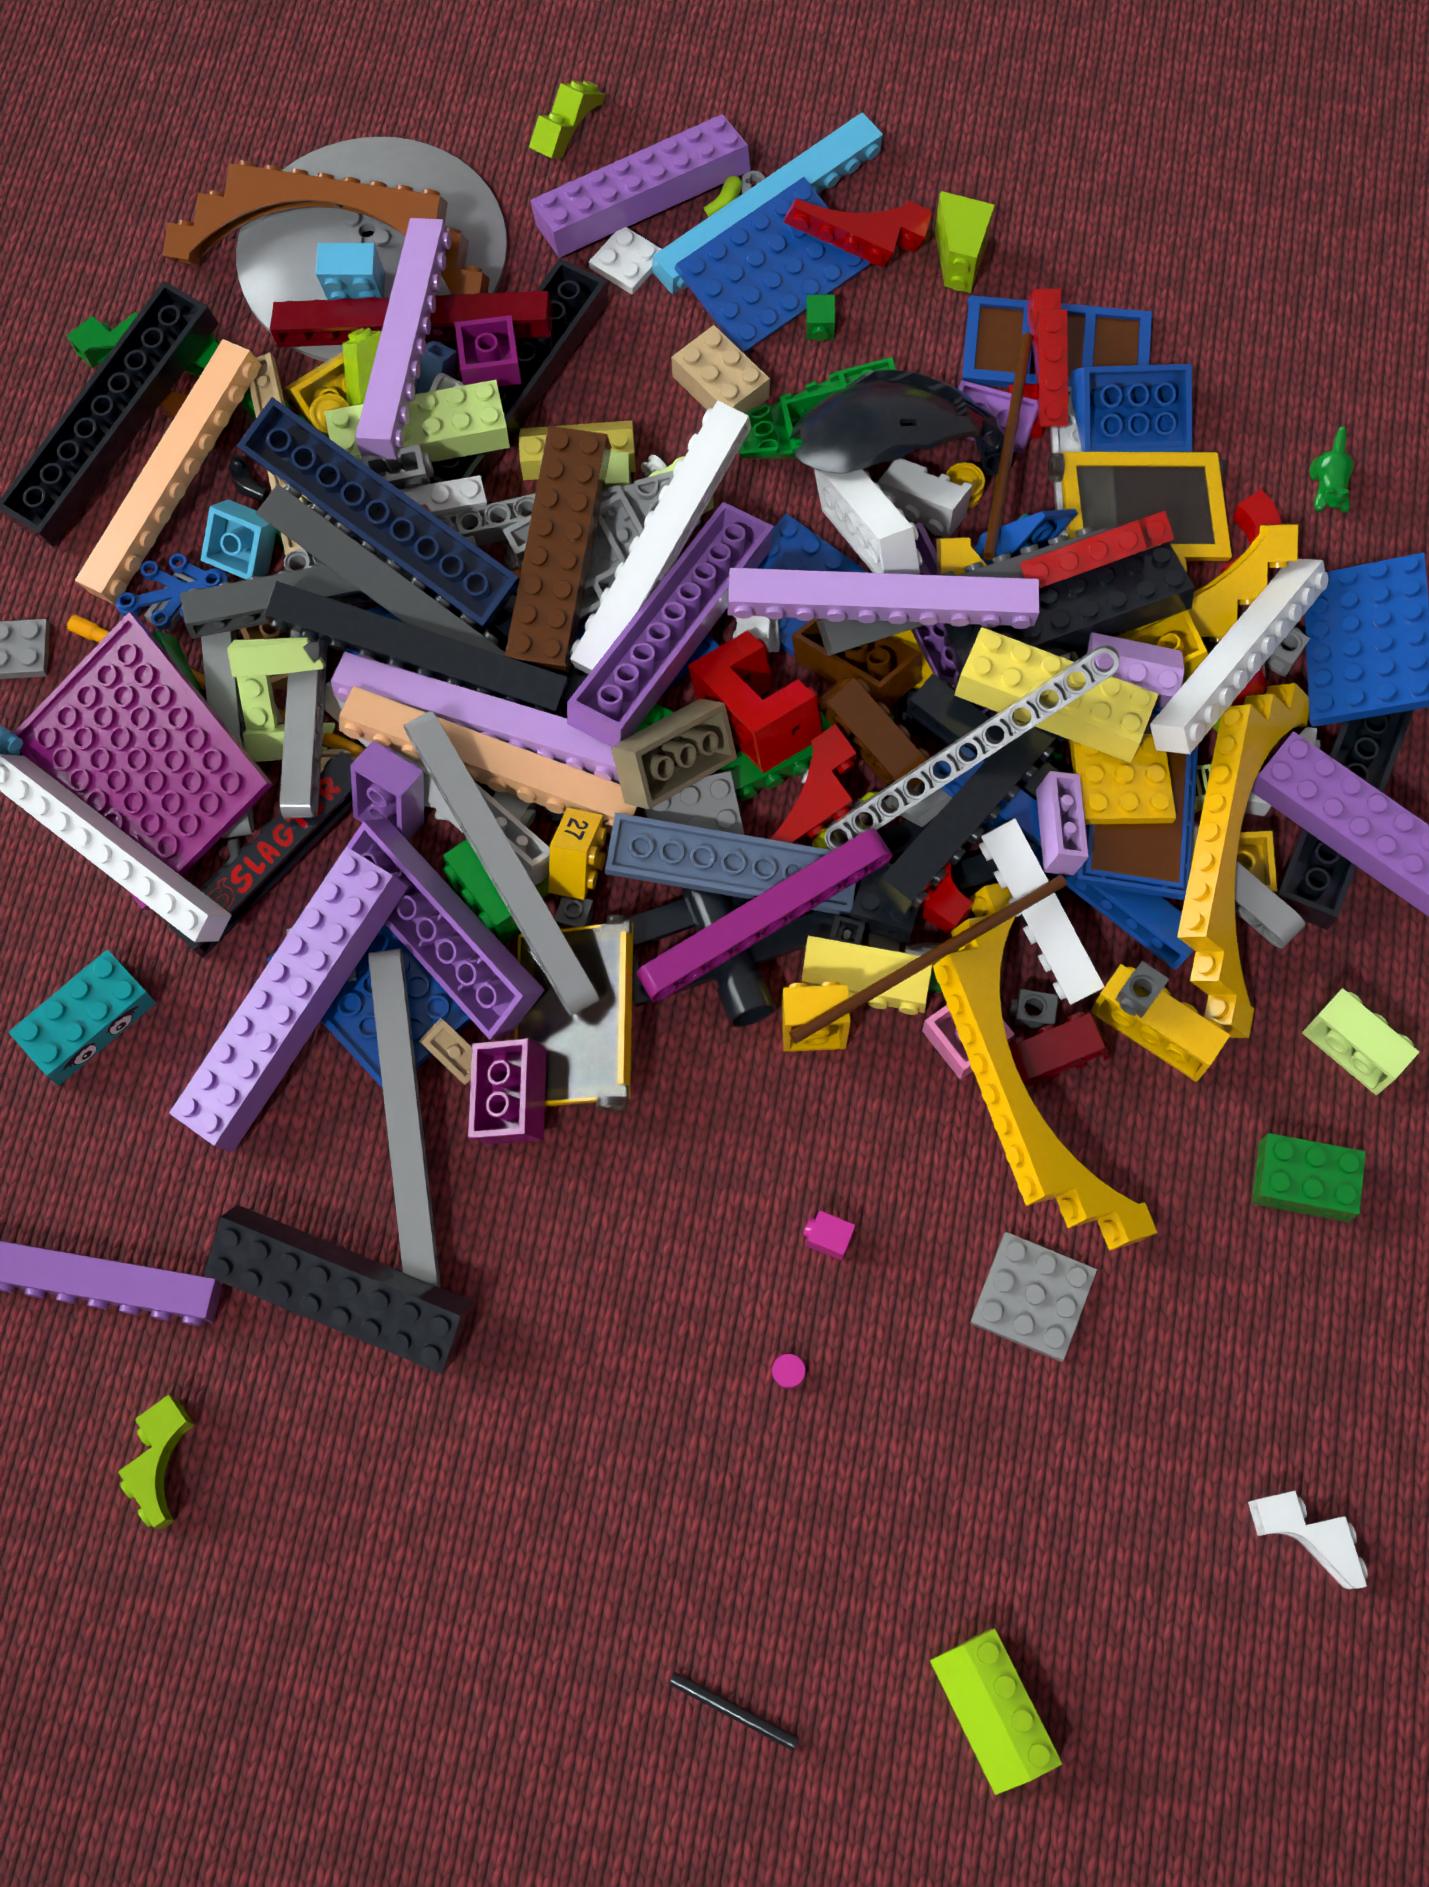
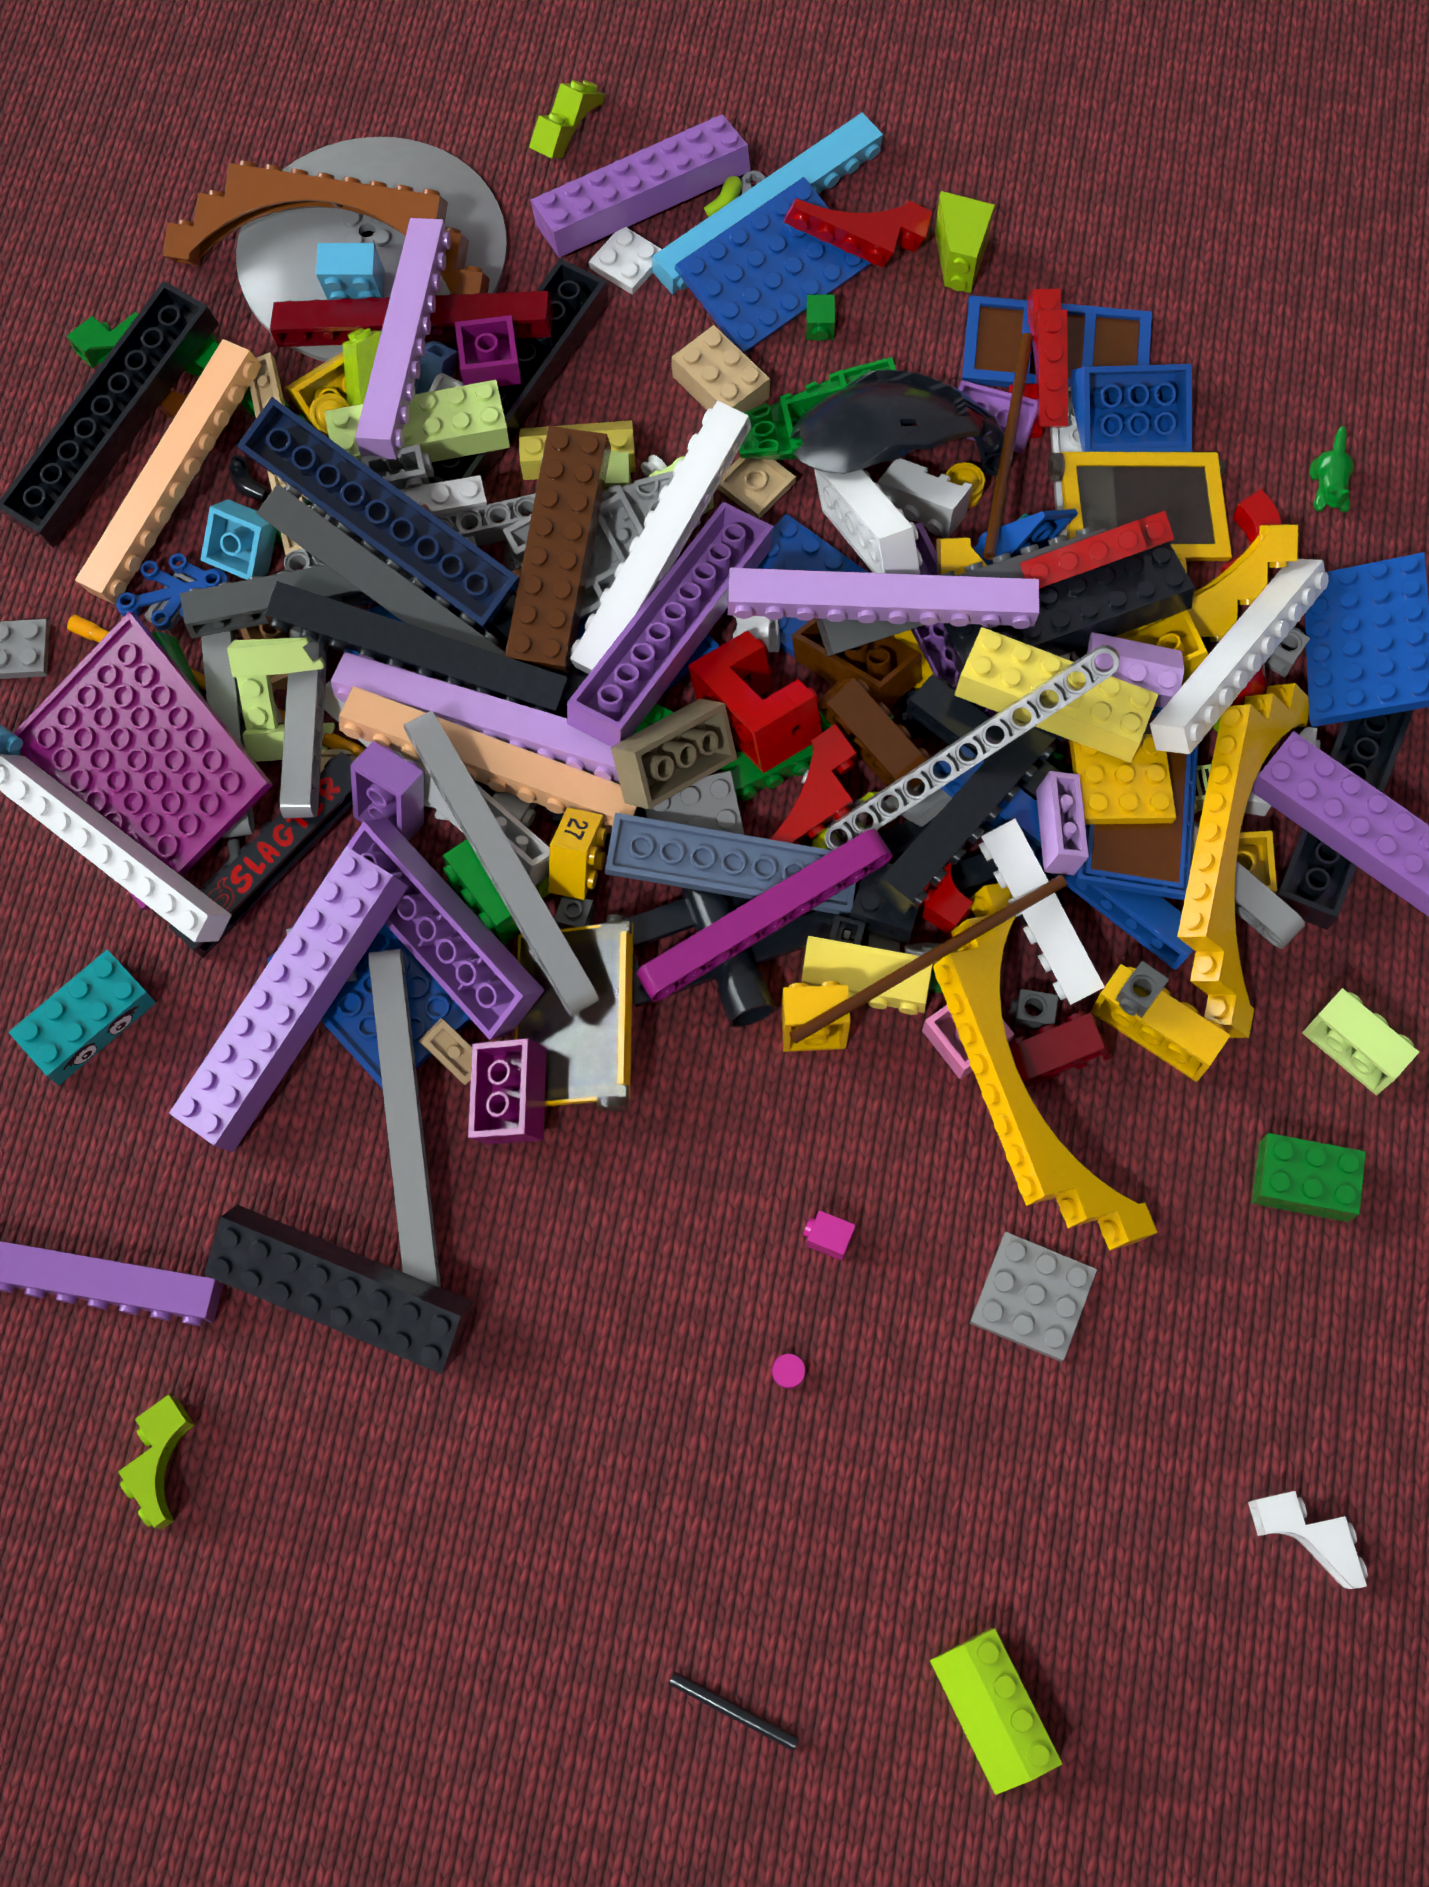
(756, 484): none -> tan plate

